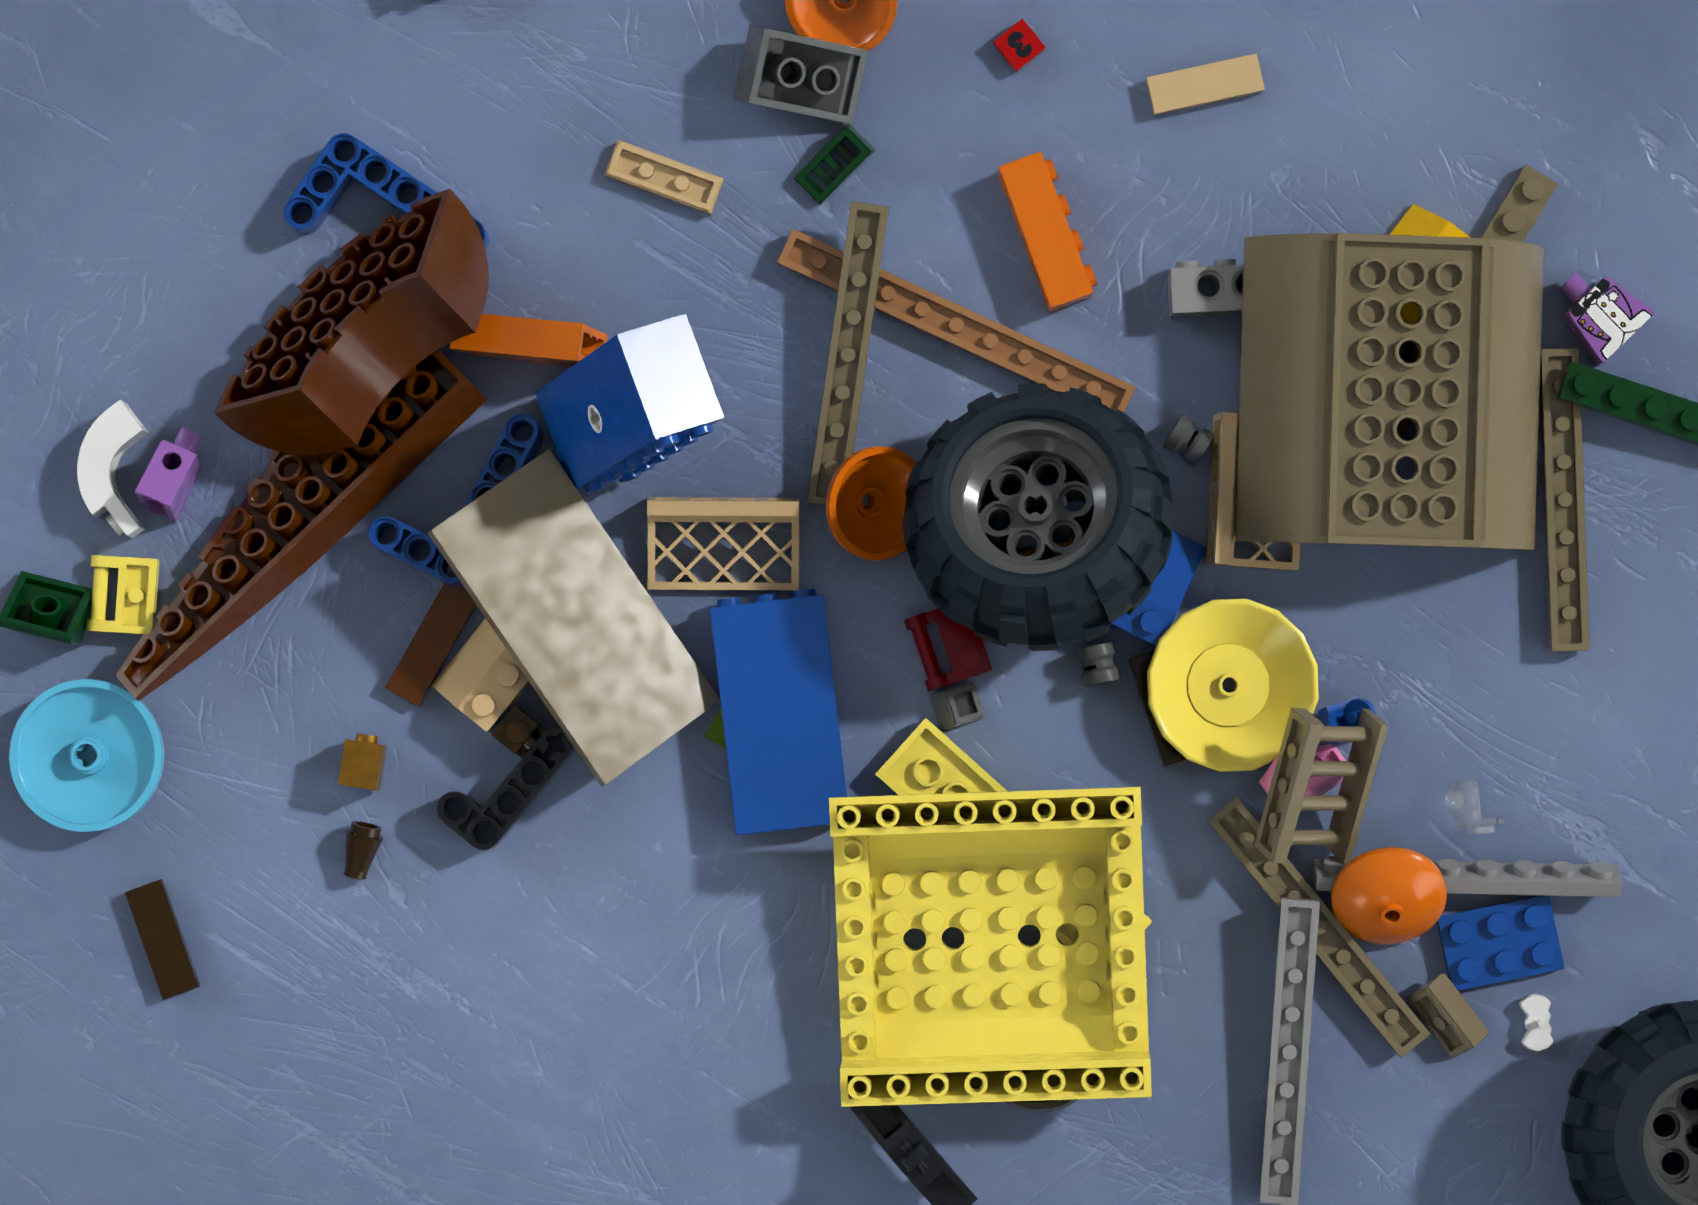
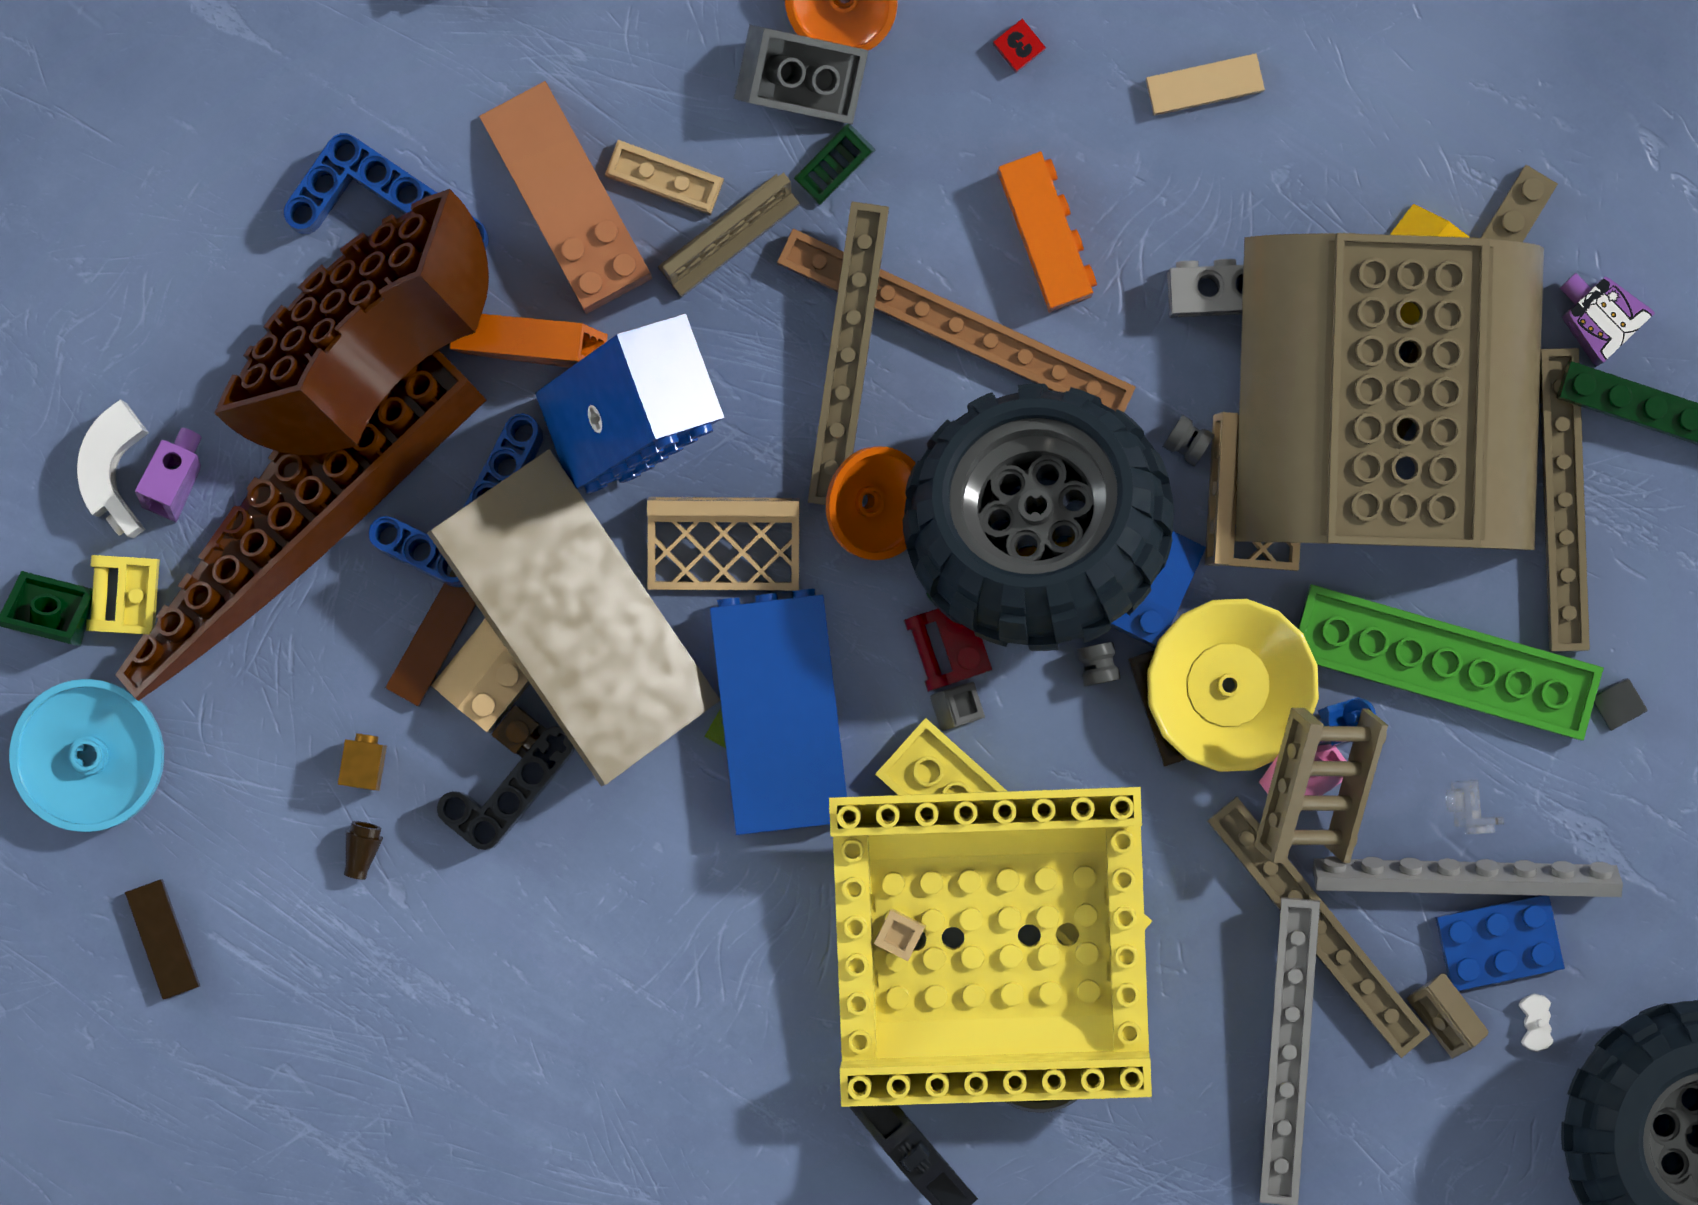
(566, 197): none -> nougat slope
(729, 234): none -> dark tan fence
(899, 934): none -> tan plate
(1387, 882): orange dish -> none
(1449, 662): none -> bright green plate
(1619, 704): none -> dark grey slope

